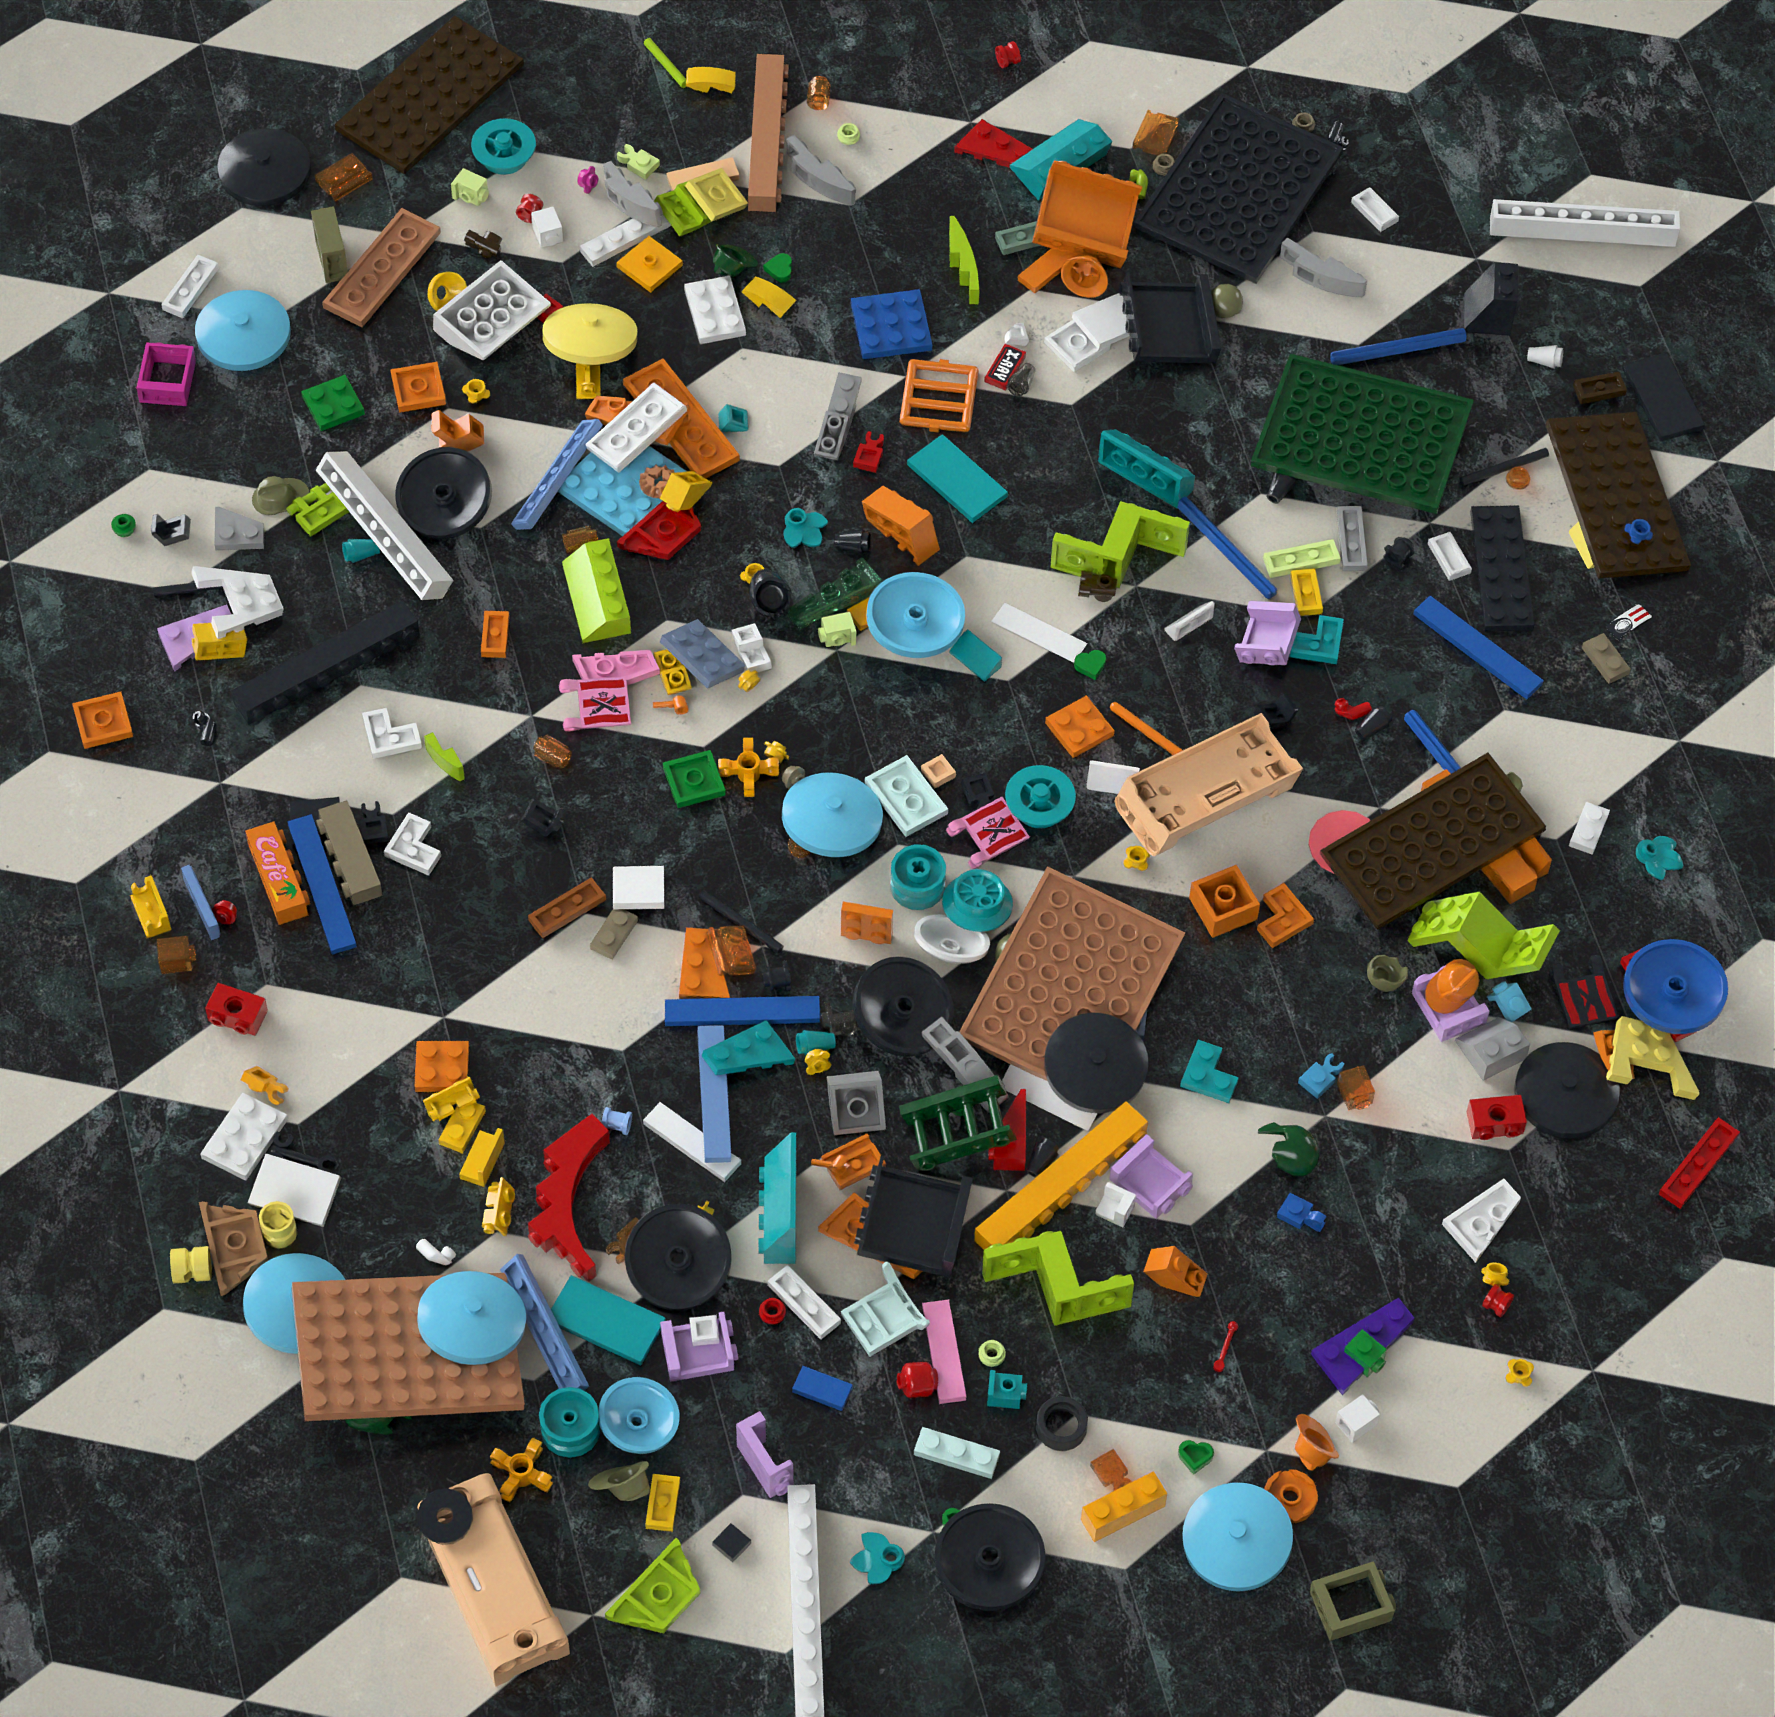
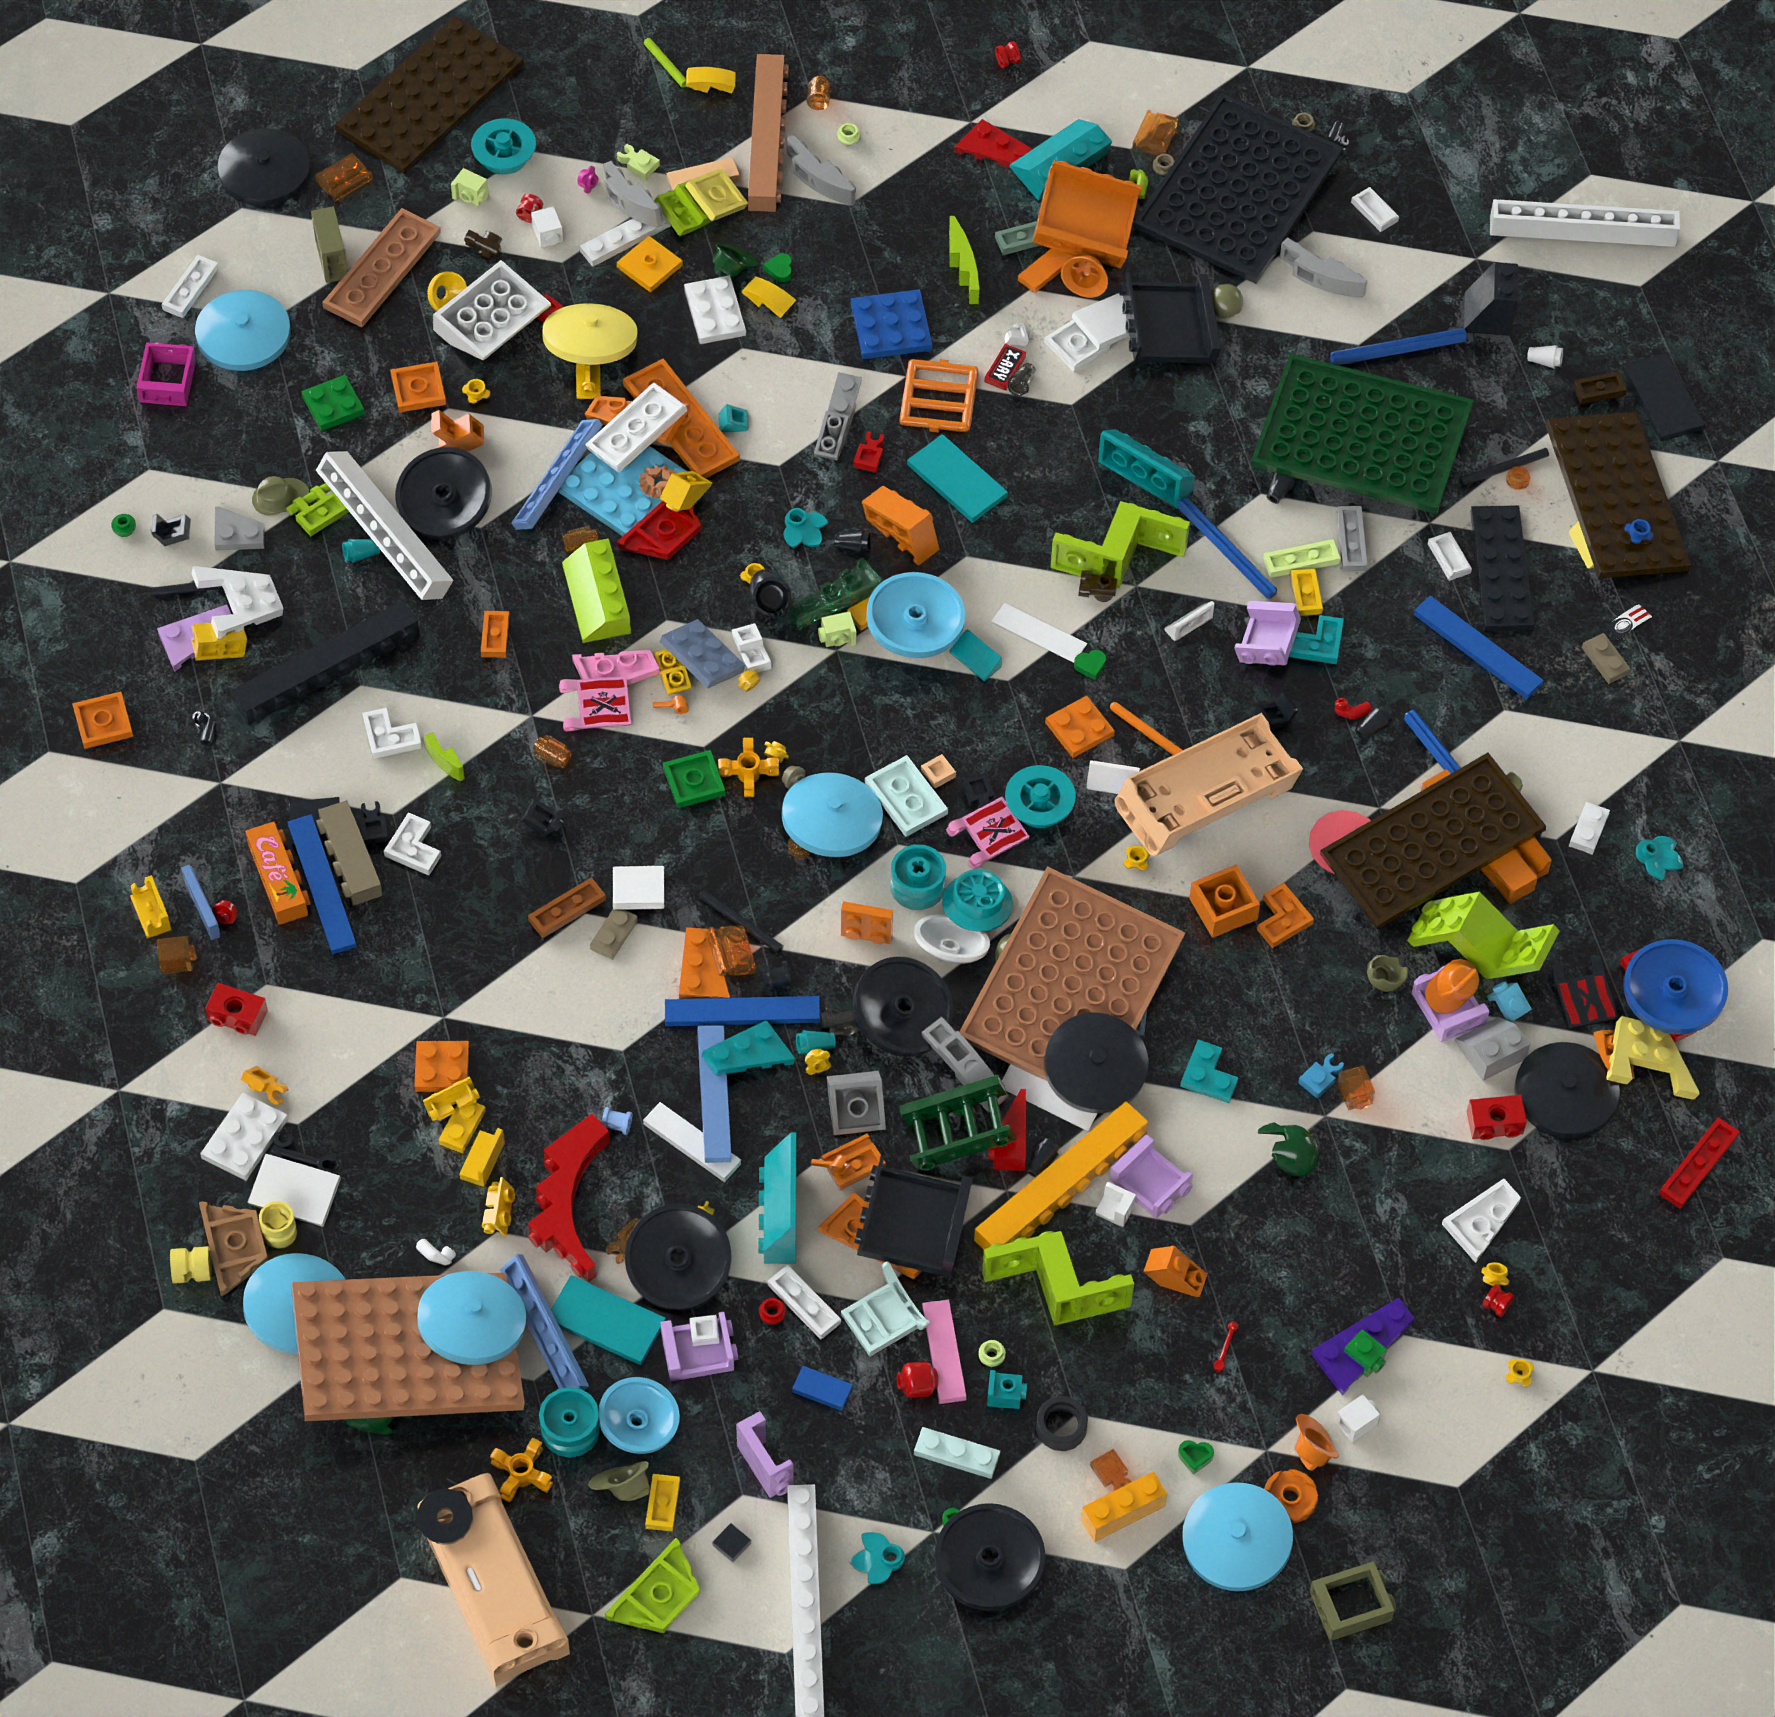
(1299, 1212): blue plate -> none
(1399, 551): black brick -> none

